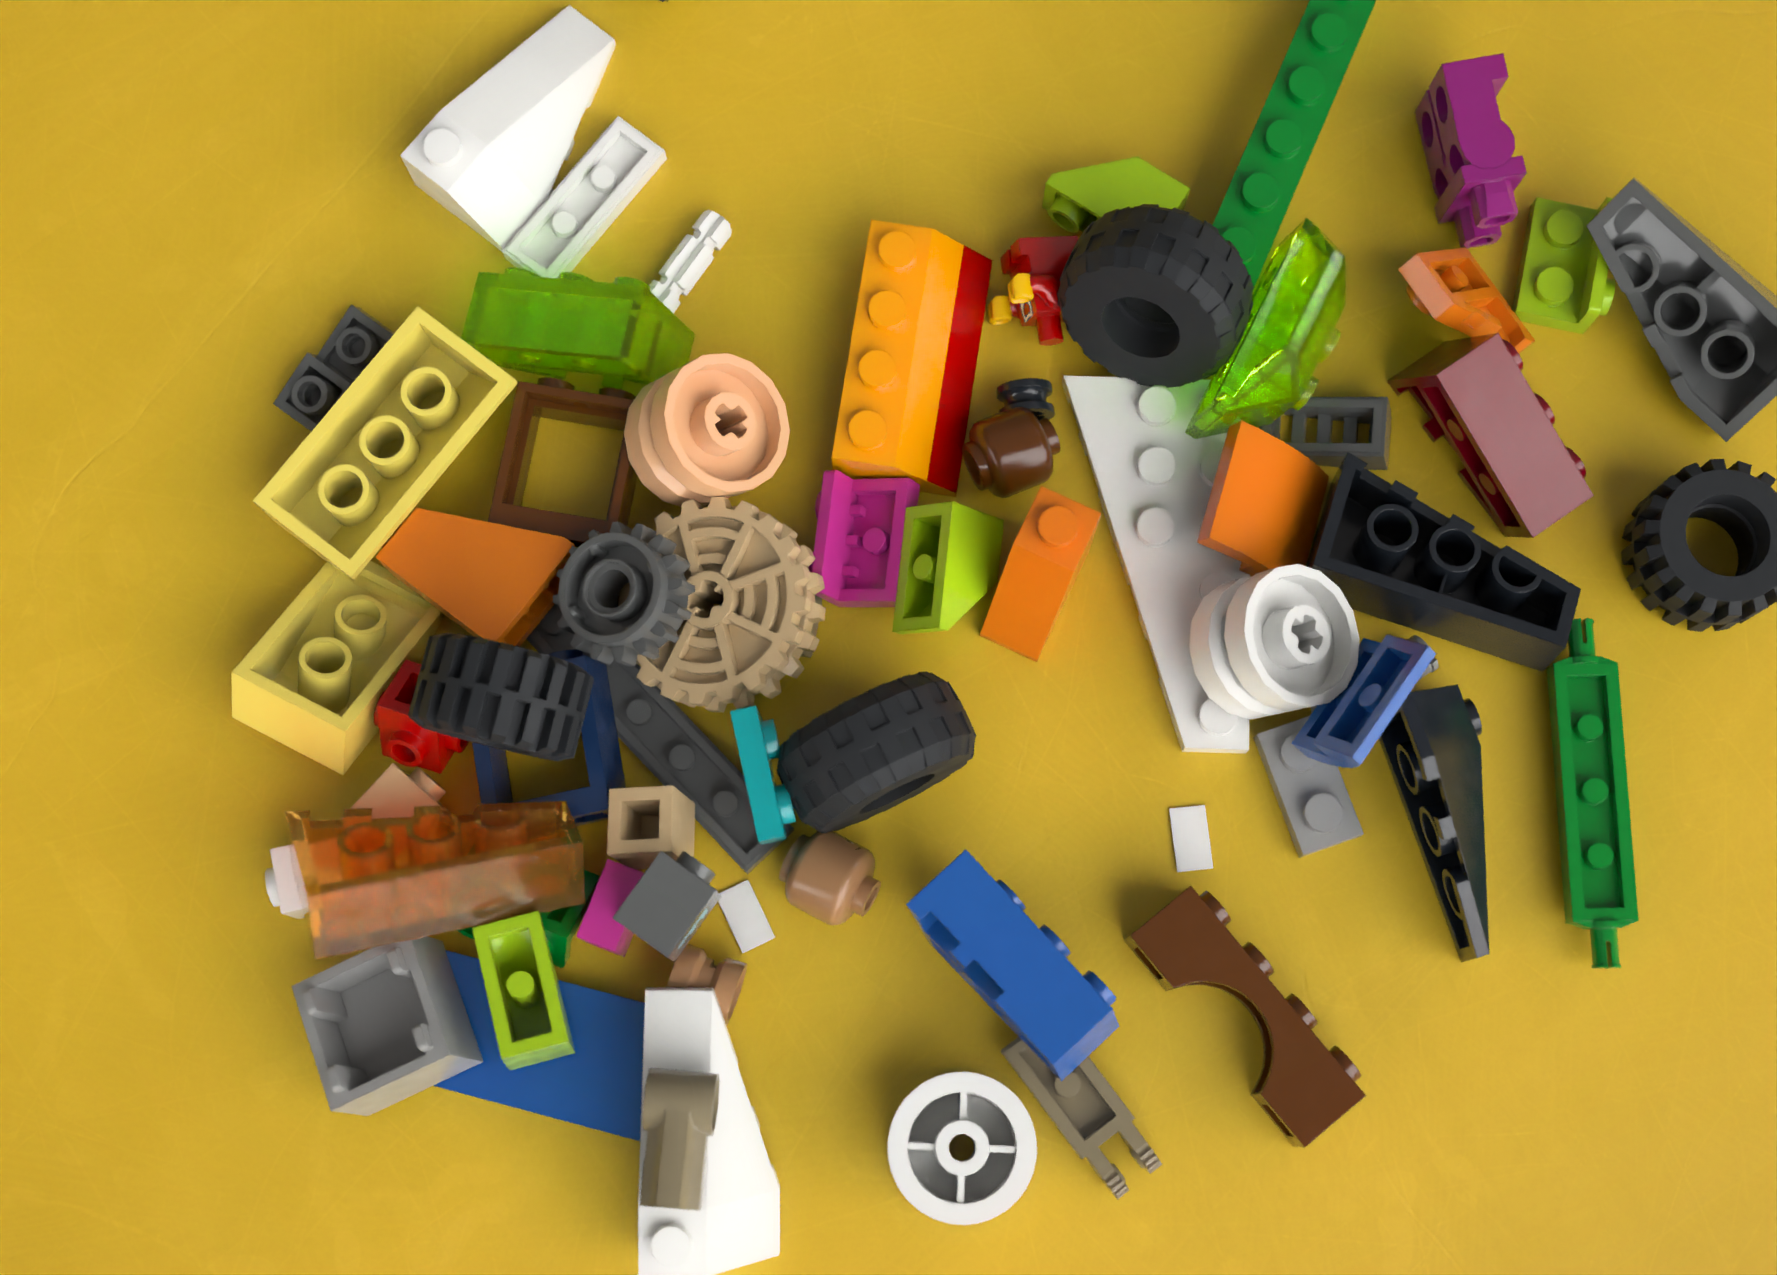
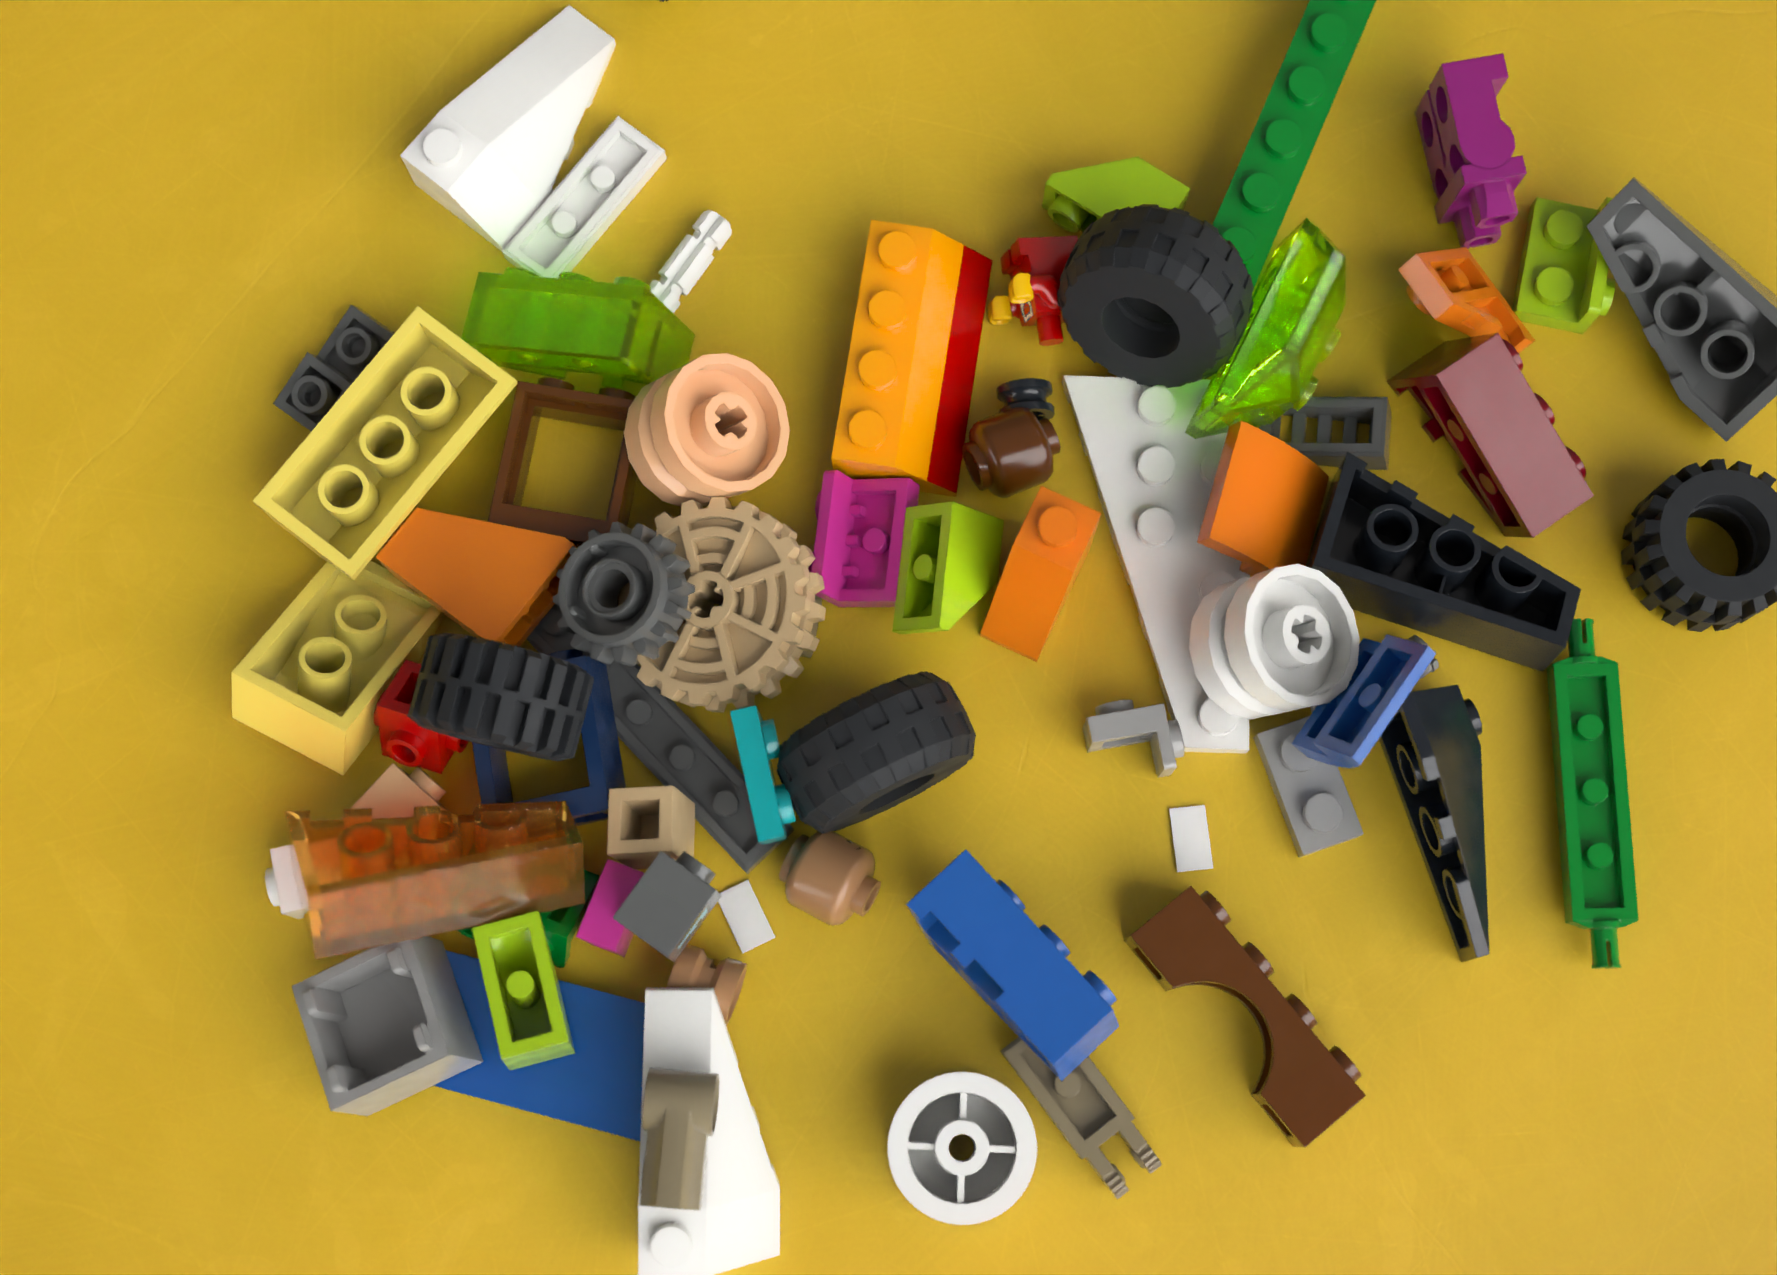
(1122, 725): none -> light grey bracket

